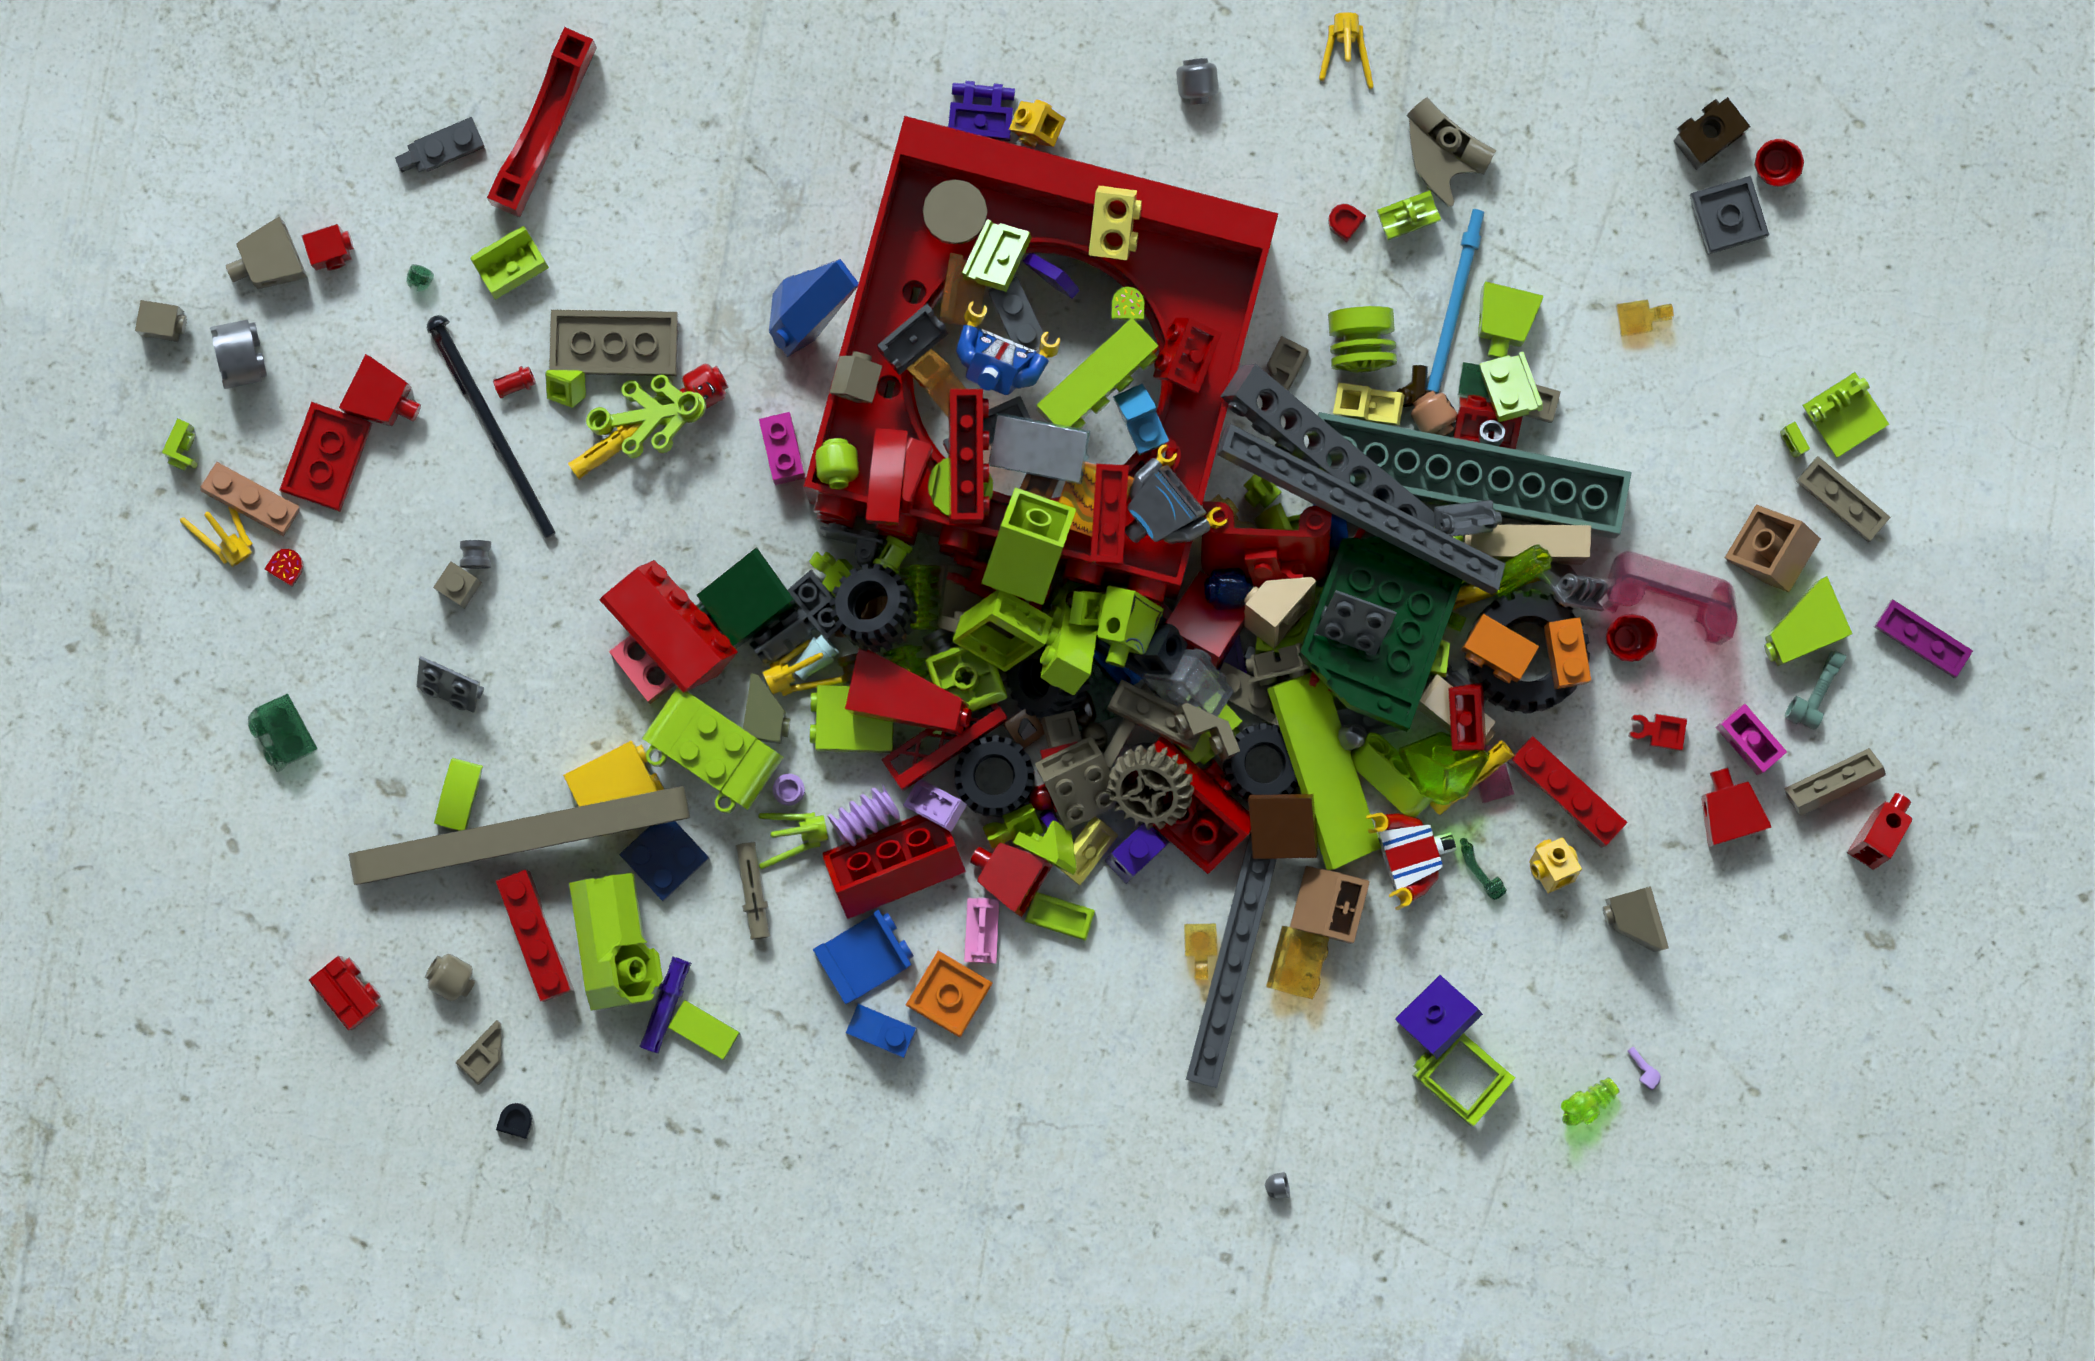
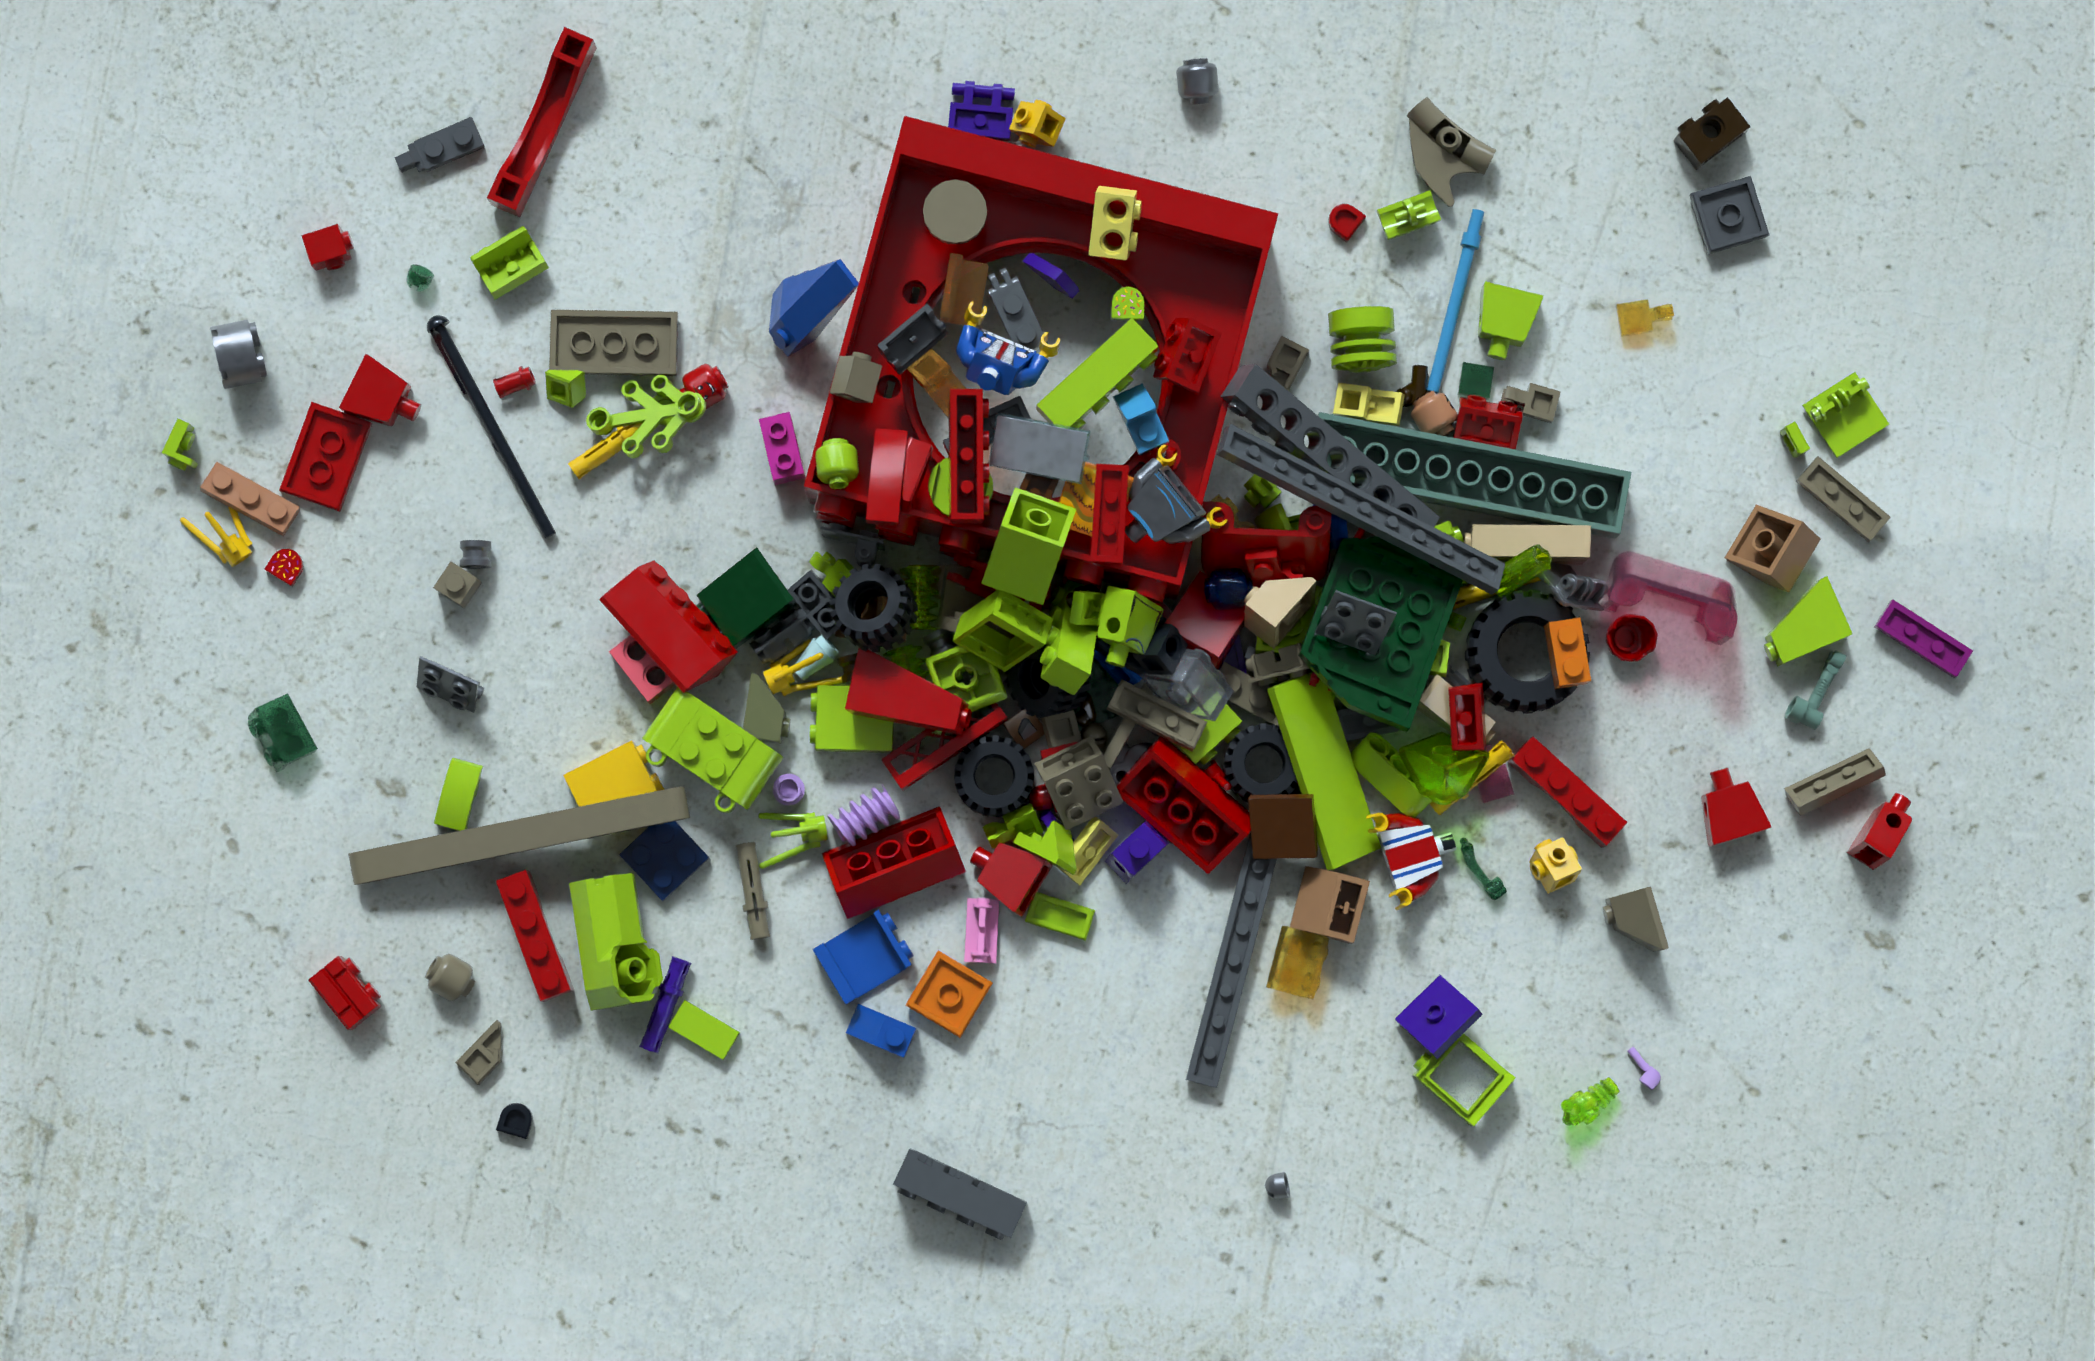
(160, 321): dark tan brick -> none
(267, 257): dark tan torso -> none
(893, 553): lime bush -> none
(935, 804): lavender plate -> none
(959, 1193): none -> dark grey wedge
(996, 255): plate -> none
(1159, 773): dark tan gear -> none
(1195, 722): dark tan slope -> none
(1200, 943): clear yellow plate -> none
(1346, 29): yellow plant -> none
(1352, 736): flat silver hinge -> none
(1467, 518): dark grey hinge -> none
(1498, 429): flat silver hinge -> none
(1499, 649): orange brick -> none
(1510, 386): plate -> none
(1664, 731): red plate -> none
(1751, 739): dark pink brick -> none
(1779, 162): red hair -> none

